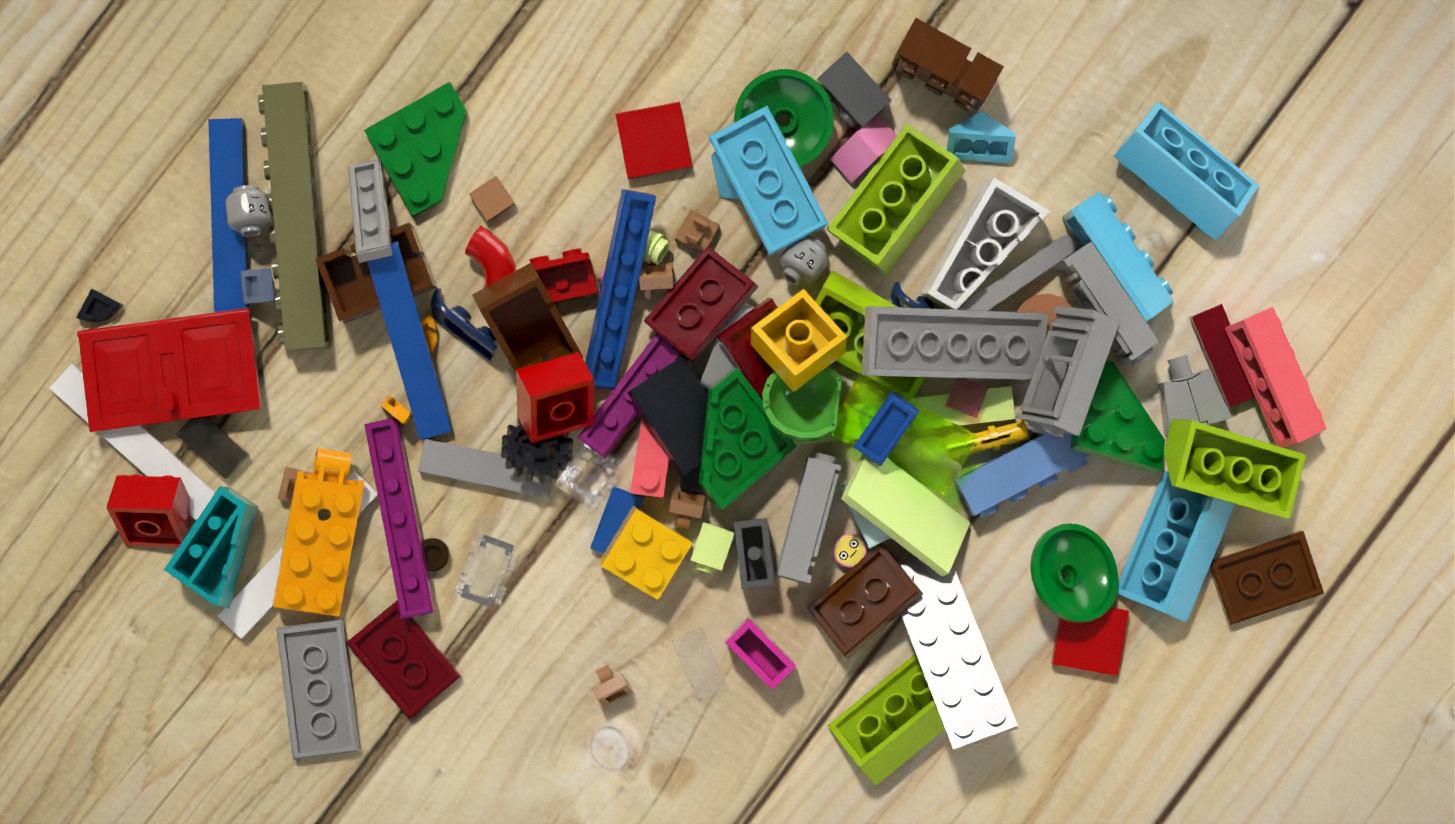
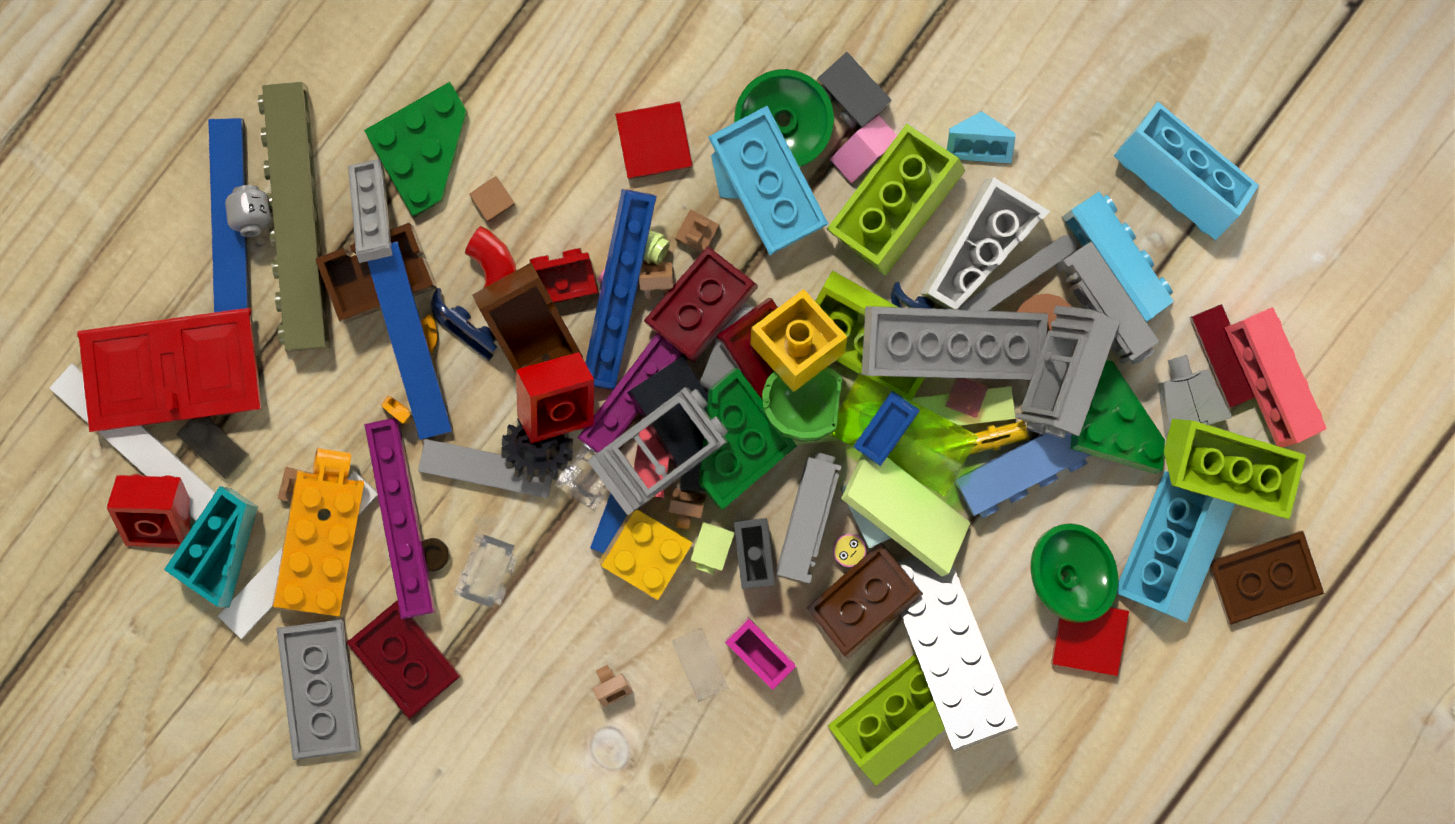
(98, 307): black tile -> none
(257, 285): sand blue plate -> none
(623, 479): none -> light grey door
(804, 261): light grey head -> none
(944, 66): reddish brown piece -> none

